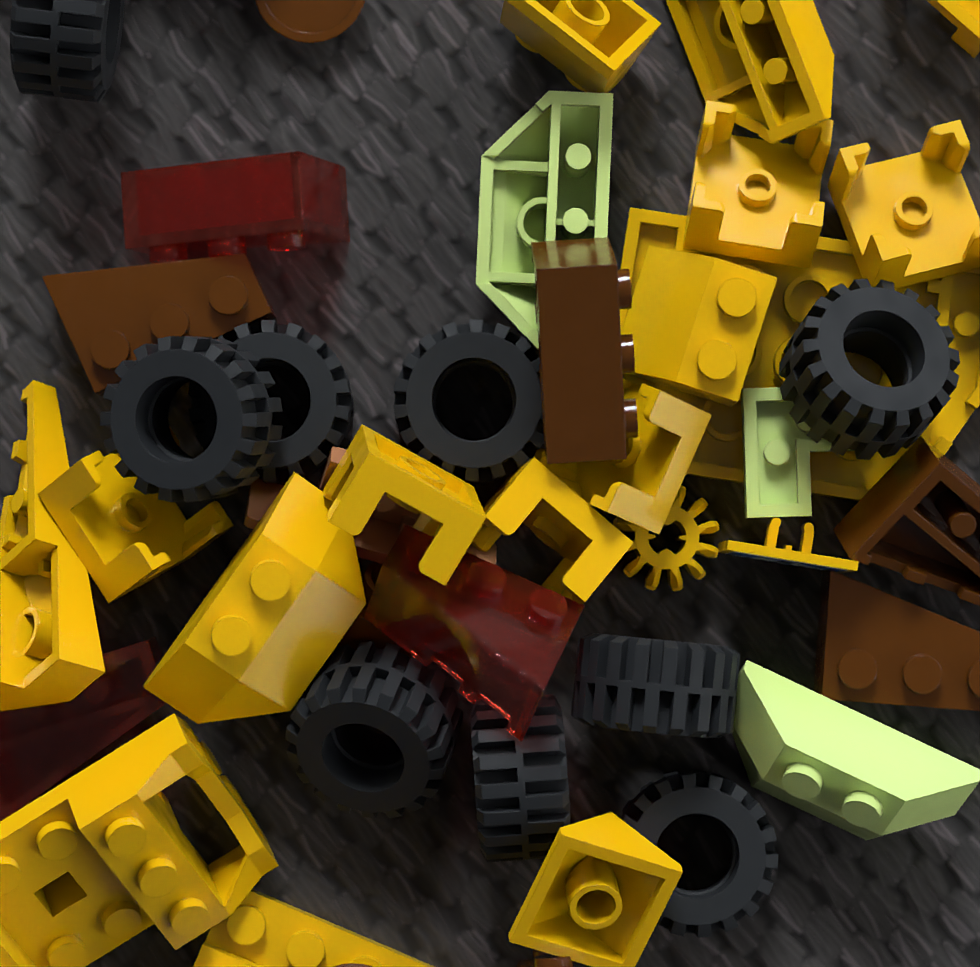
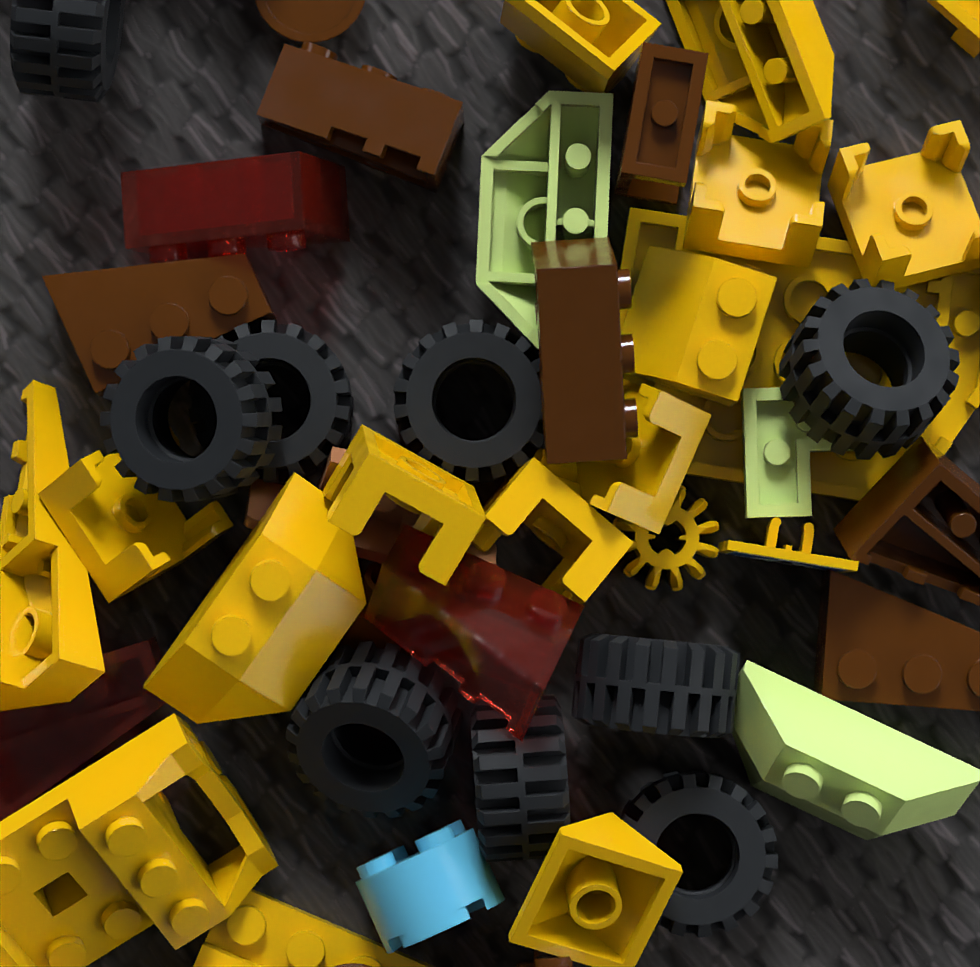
(362, 114): none -> reddish brown wedge
(428, 890): none -> medium azure brick
(661, 123): none -> reddish brown panel

